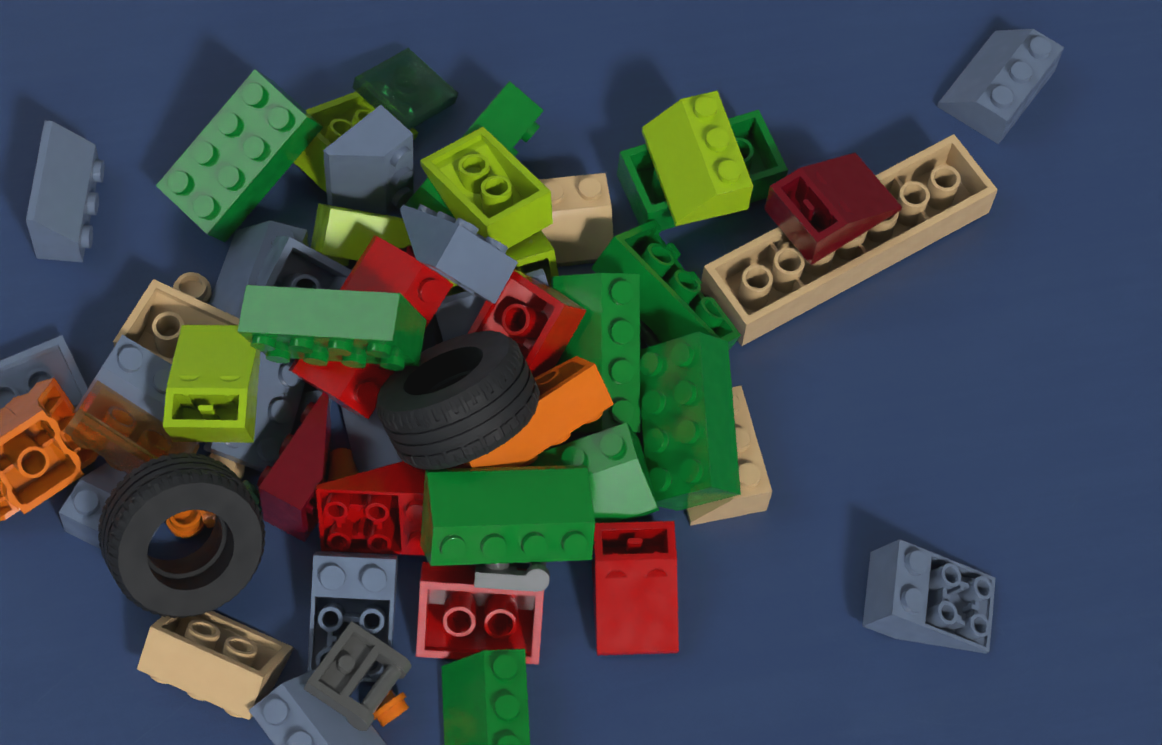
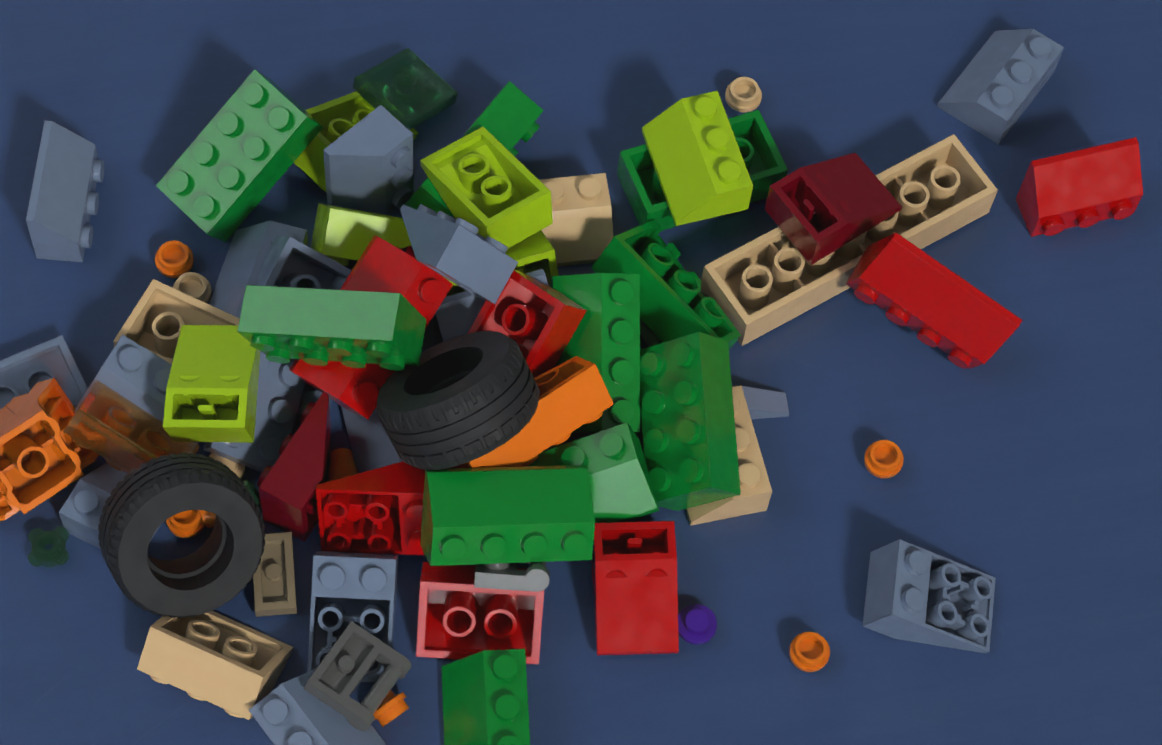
(49, 558): none -> clear green plate
(174, 259): none -> orange plate
(275, 577): none -> dark tan plate
(696, 624): none -> dark purple plate
(743, 94): none -> tan plate
(765, 403): none -> sand blue piece
(809, 651): none -> orange plate
(883, 459): none -> orange plate
(932, 301): none -> red slope
(1081, 187): none -> red slope

